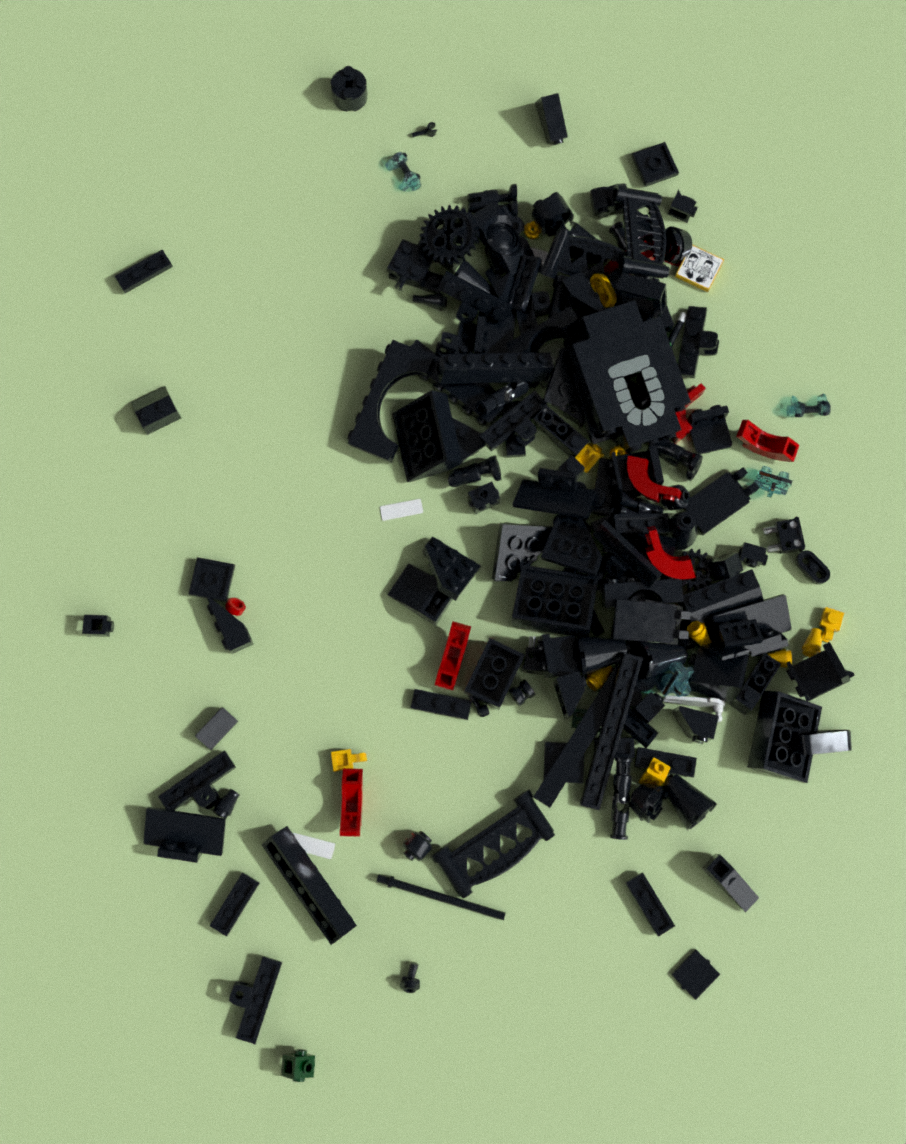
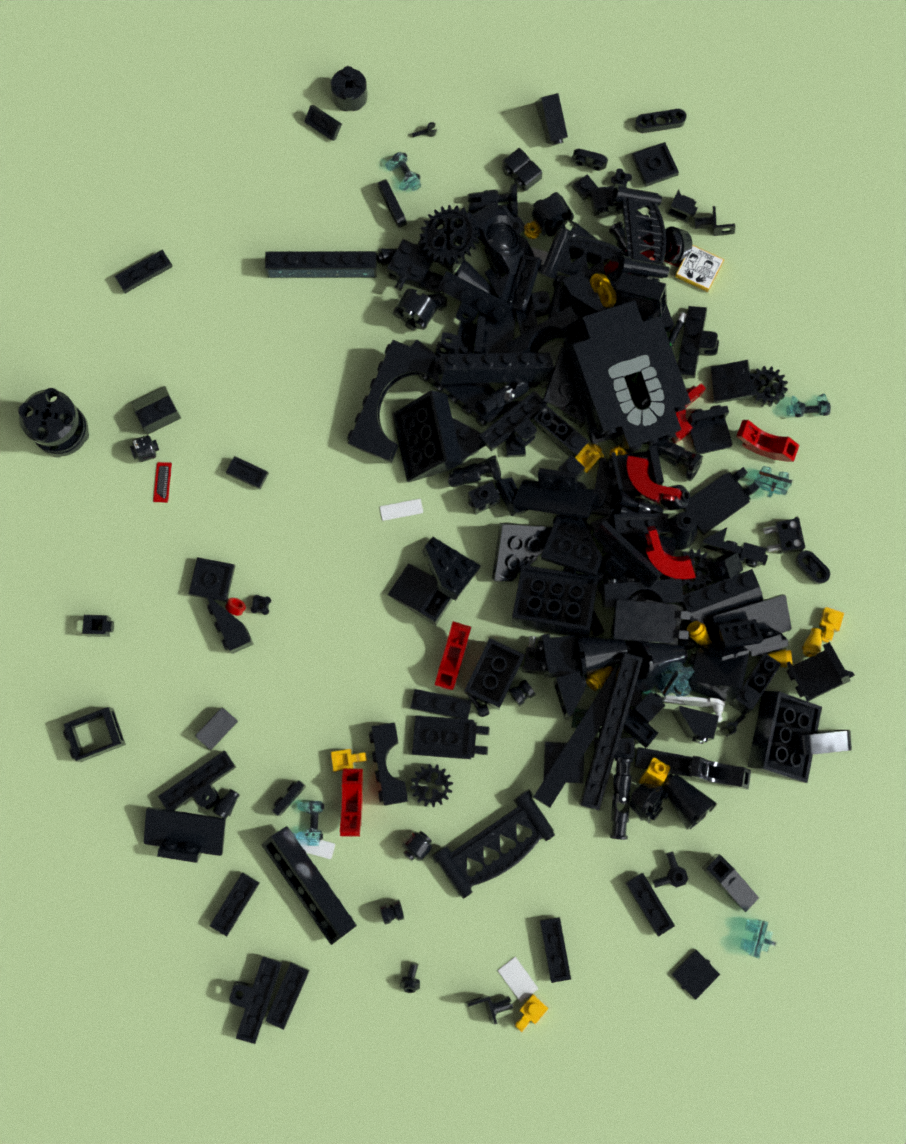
(53, 422): none -> black wheel
(113, 727): none -> black window
(144, 448): none -> black head
(162, 482): none -> sticker
(247, 472): none -> black plate
(260, 599): none -> black plate
(287, 995): none -> black plate
(294, 791): none -> black plate
(298, 1065): dark green brick -> none
(312, 834): none -> clear light blue piece
(321, 264): none -> black brick
(323, 122): none -> black plate
(384, 739): none -> black arch
(385, 255): none -> black cone
(391, 882): black bar -> none
(391, 912): none -> black wheel
(392, 203): none -> black beam
(415, 309): none -> black brick
(441, 780): none -> black gear
(447, 737): none -> black tile
(492, 1007): none -> black bracket
(508, 491): none -> black plate
(518, 979): none -> white sticker
(521, 169): none -> black brick
(532, 1011): none -> yellow plate
(555, 949): none -> black plate
(584, 186): none -> black plate
(589, 159): none -> black plate
(620, 174): none -> black plate
(661, 114): none -> black beam
(676, 875): none -> black piece
(710, 221): none -> black bracket
(716, 543): none -> black slope
(719, 773): none -> black arch
(731, 381): none -> black plate
(732, 726): none -> black hand
(755, 946): none -> clear light blue hips
(777, 387): none -> black gear

